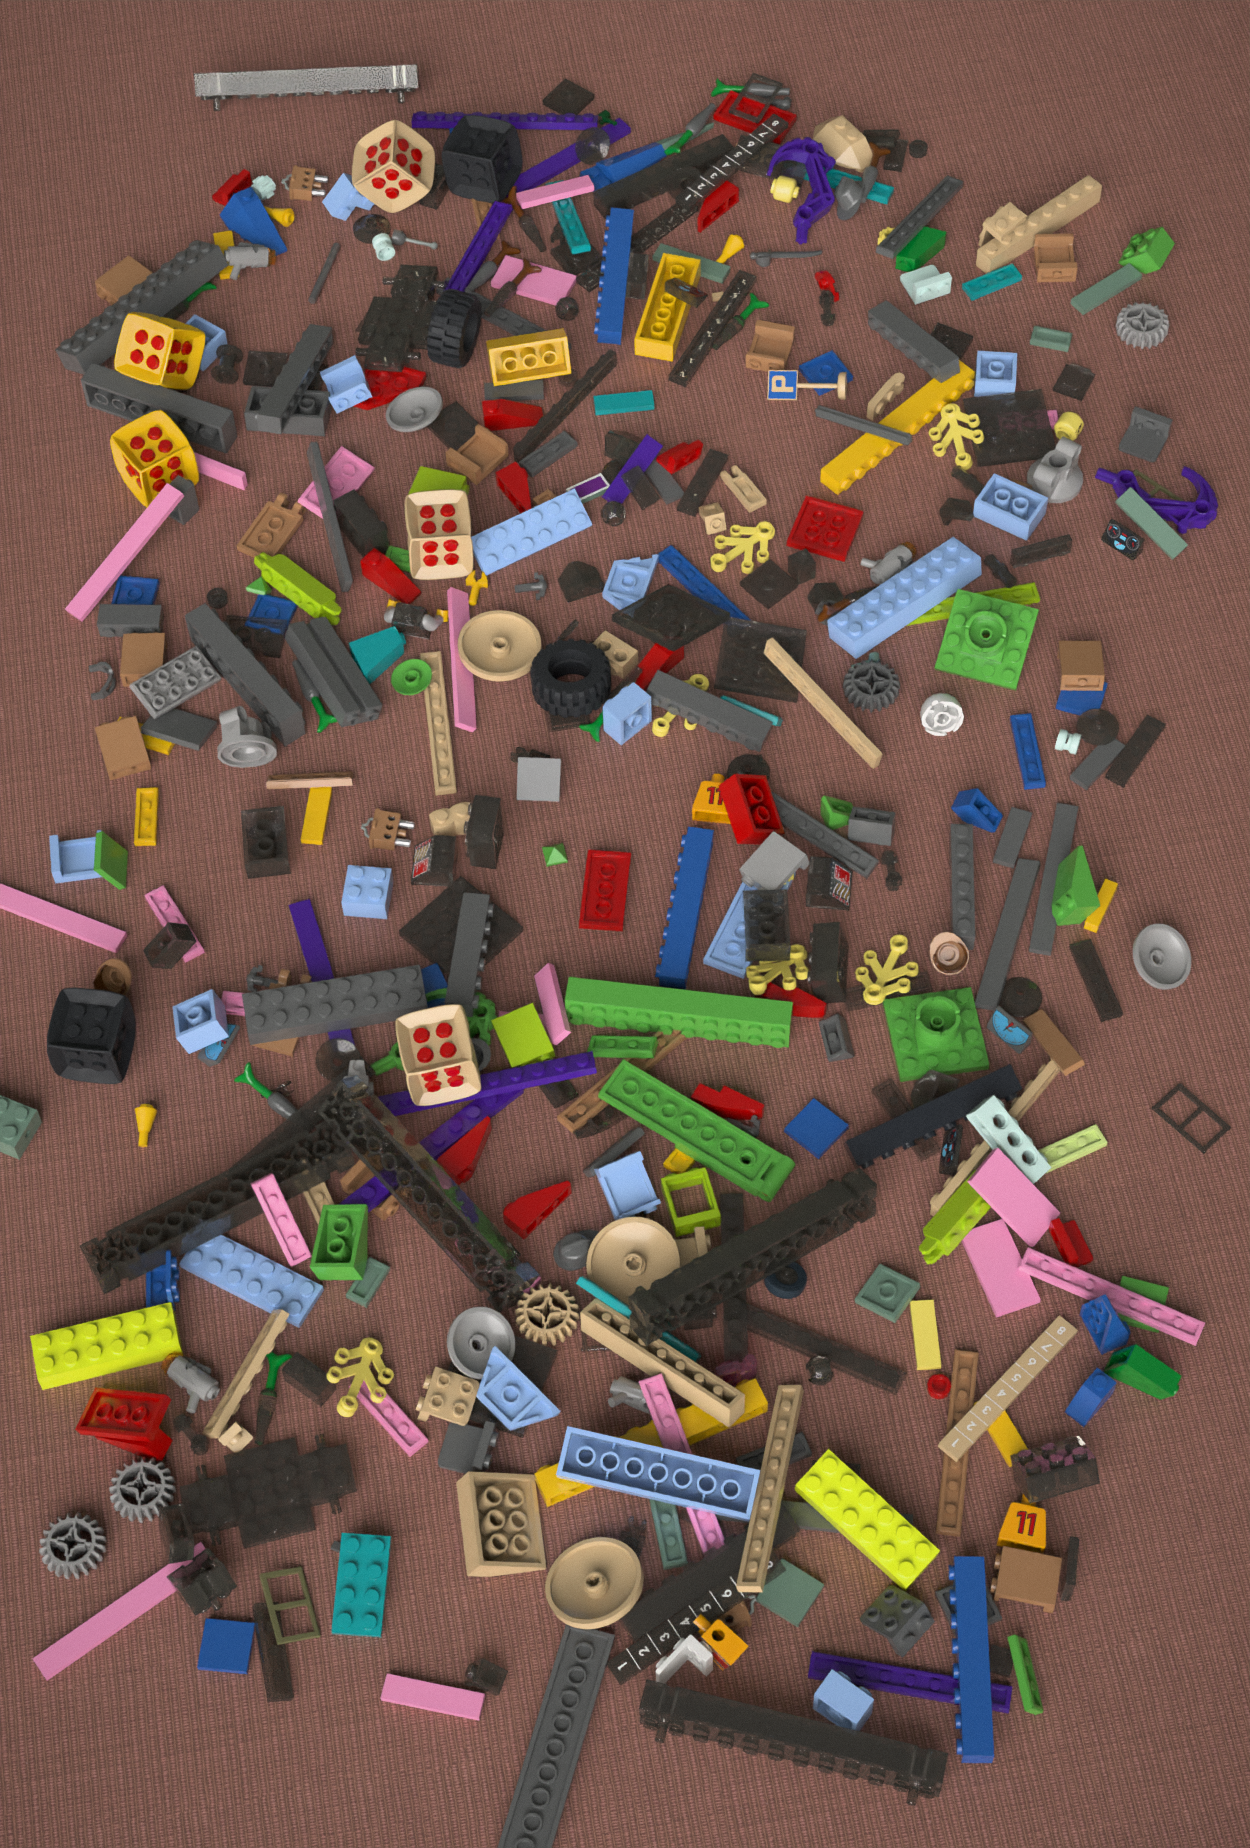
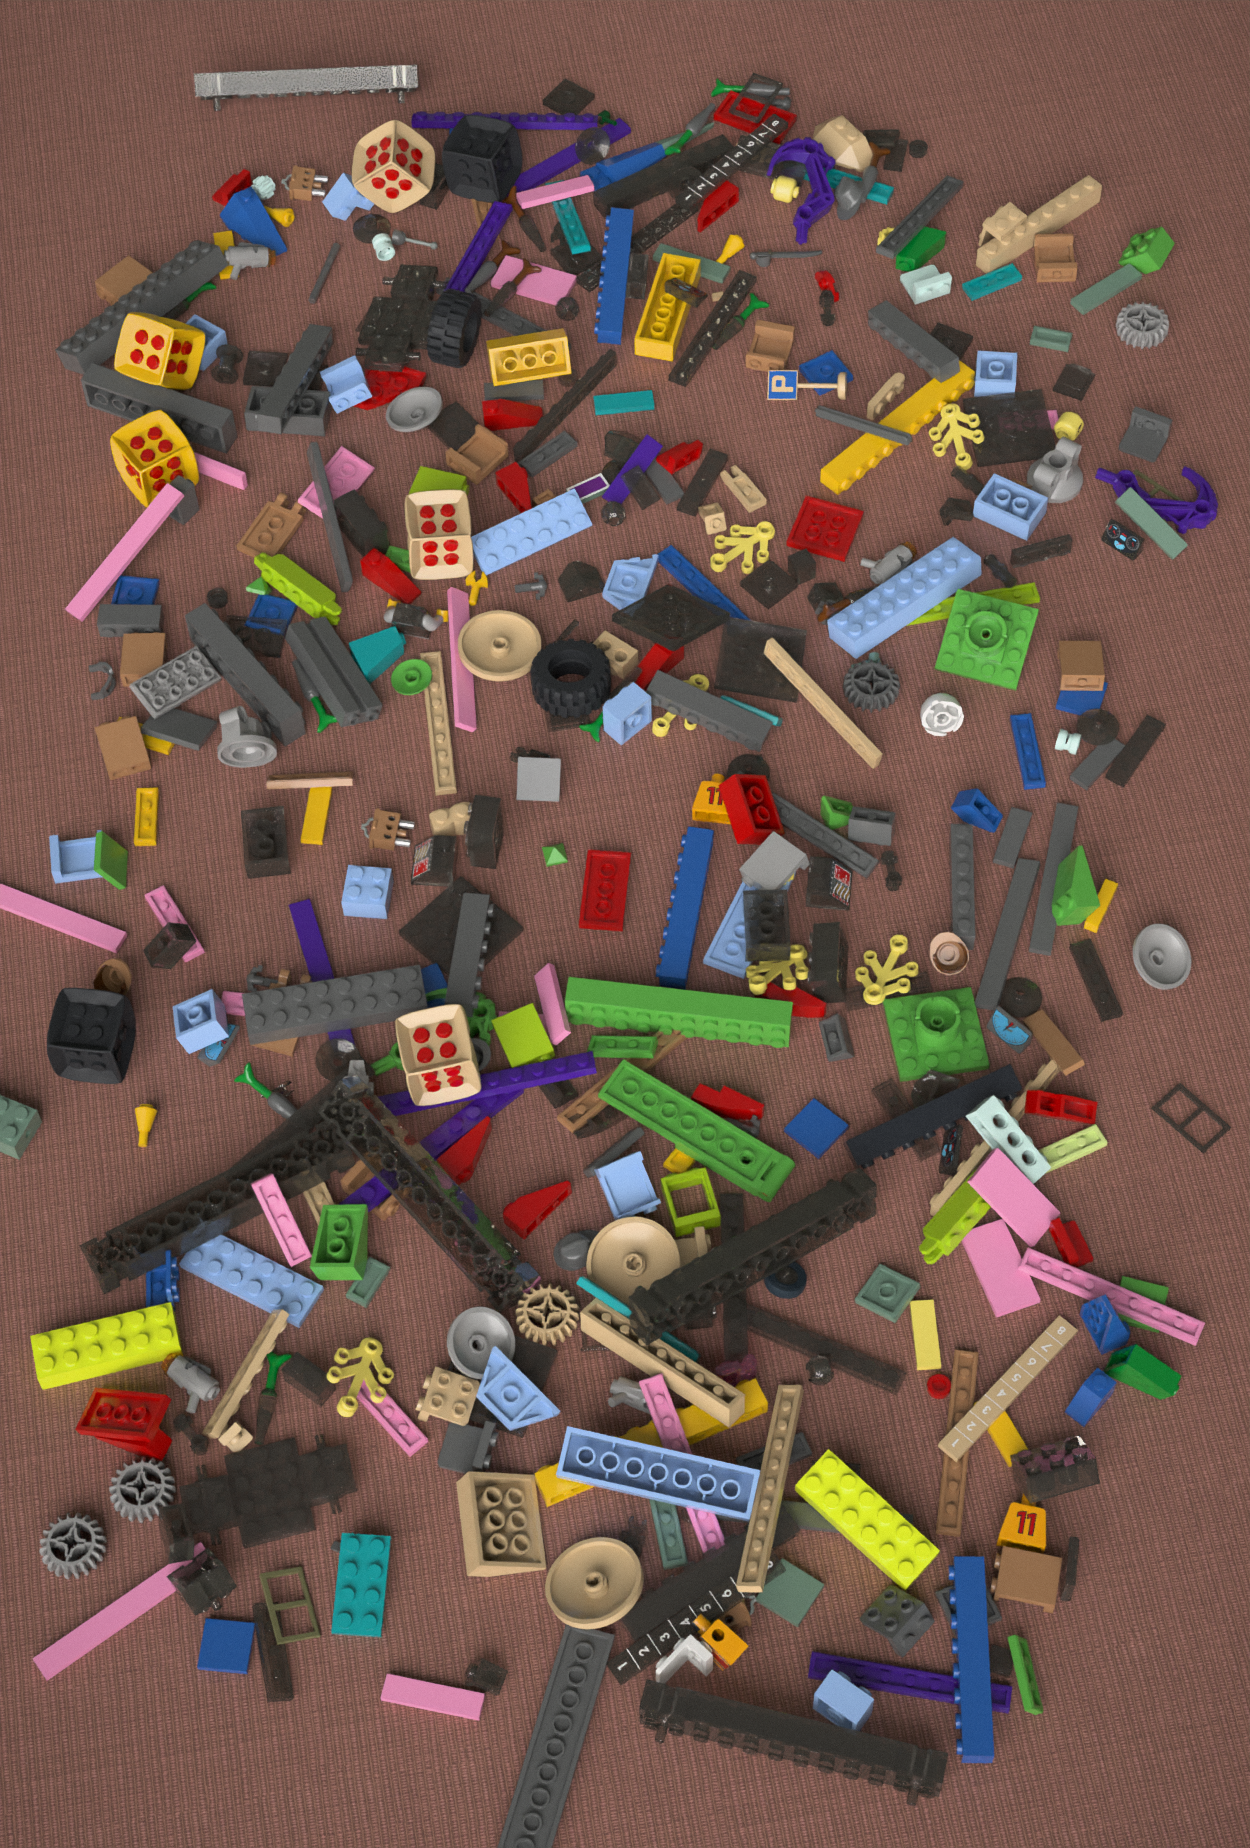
(1060, 1107): none -> red slope

